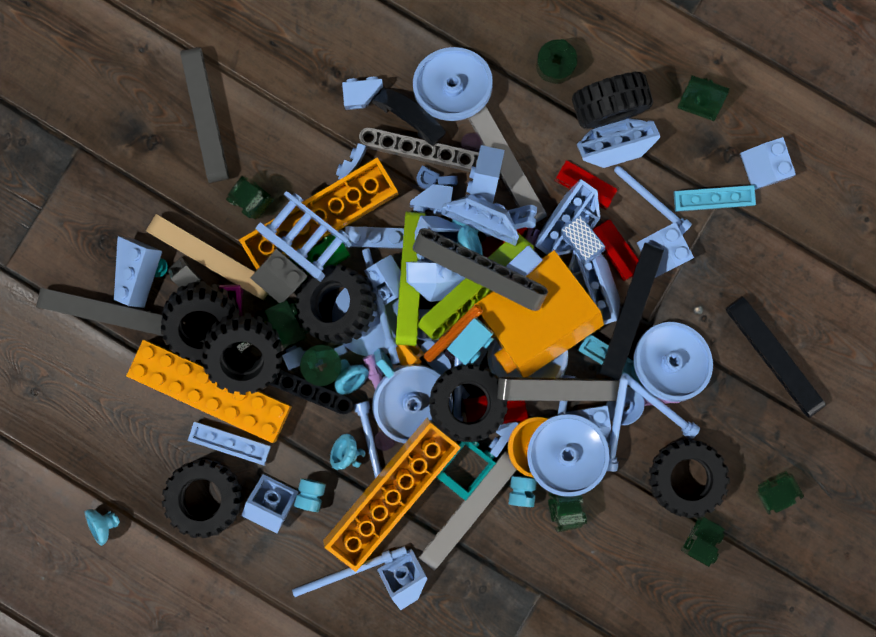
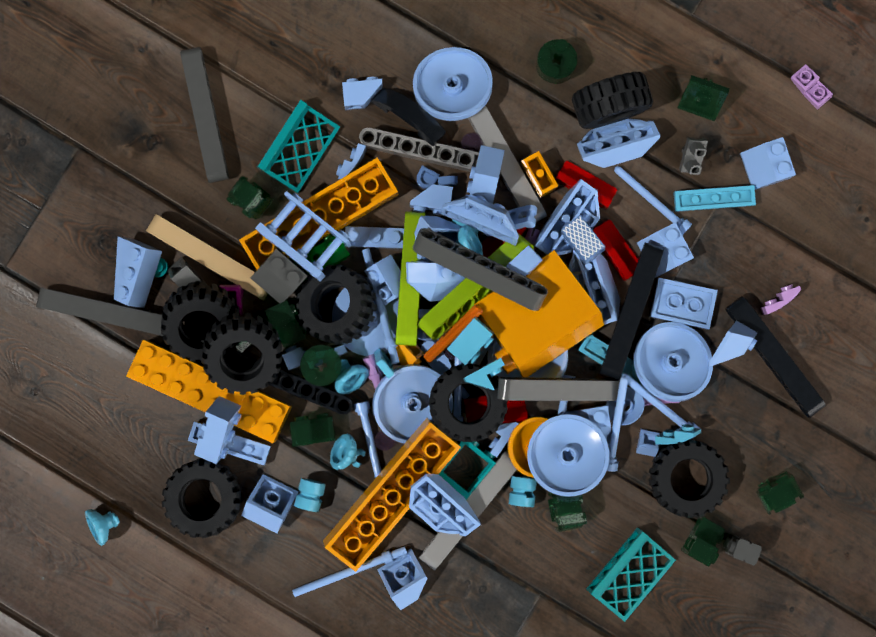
(218, 430): none -> light blue wedge
(283, 138): none -> teal fence
(311, 431): none -> clear green brick
(442, 506): none -> light blue wedge
(480, 377): none -> medium azure slope
(539, 174): none -> light orange brick
(618, 563): none -> teal fence
(646, 443): none -> light blue slope
(680, 435): none -> medium azure slope
(683, 303): none -> light blue plate
(693, 155): none -> dark grey hips
(734, 344): none -> light blue slope
(742, 549): none -> dark grey brick
(784, 298): none -> lavender slope
(810, 86): none -> lavender slope

